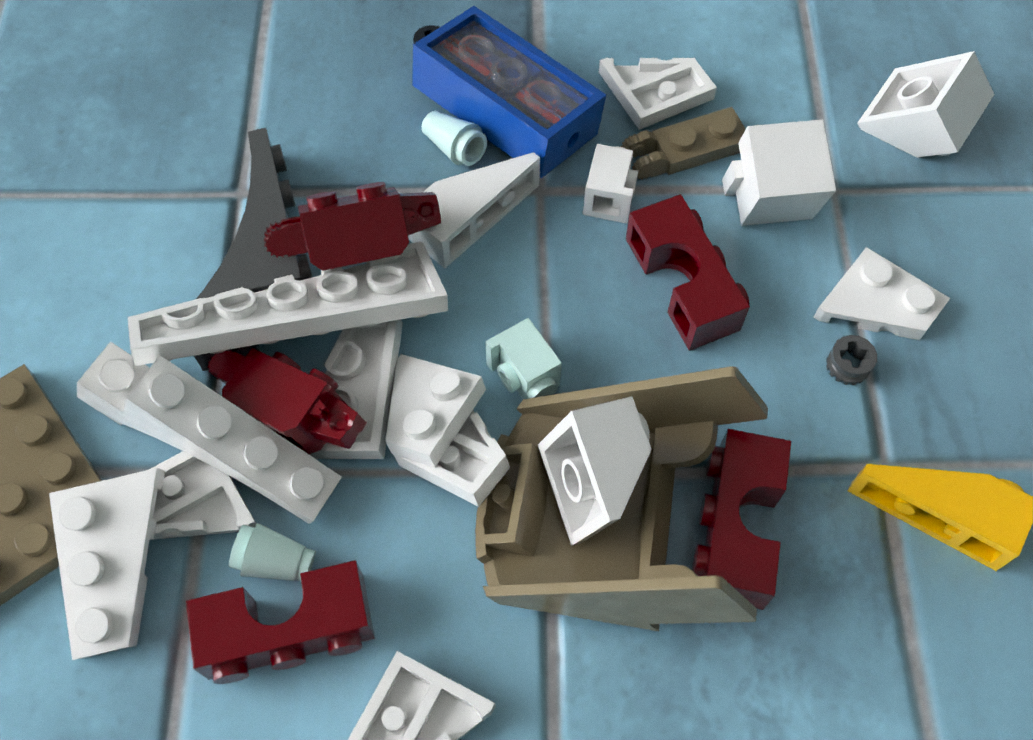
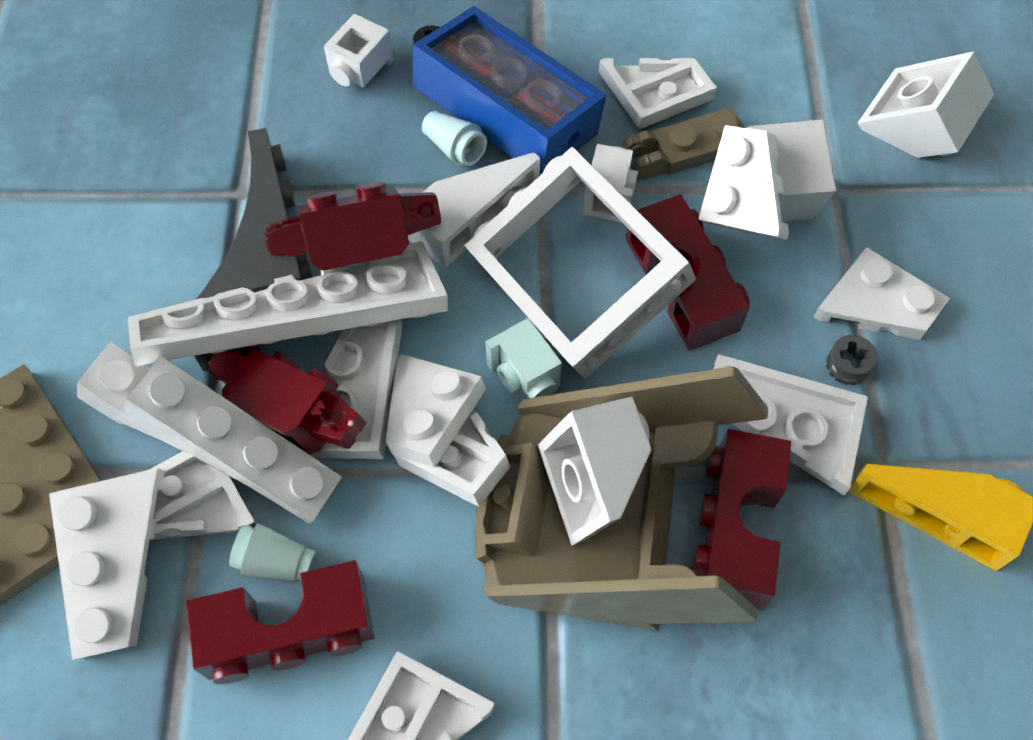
(353, 58): none -> white brick
(631, 310): none -> white window
(746, 184): none -> white wing
(815, 417): none -> white wing

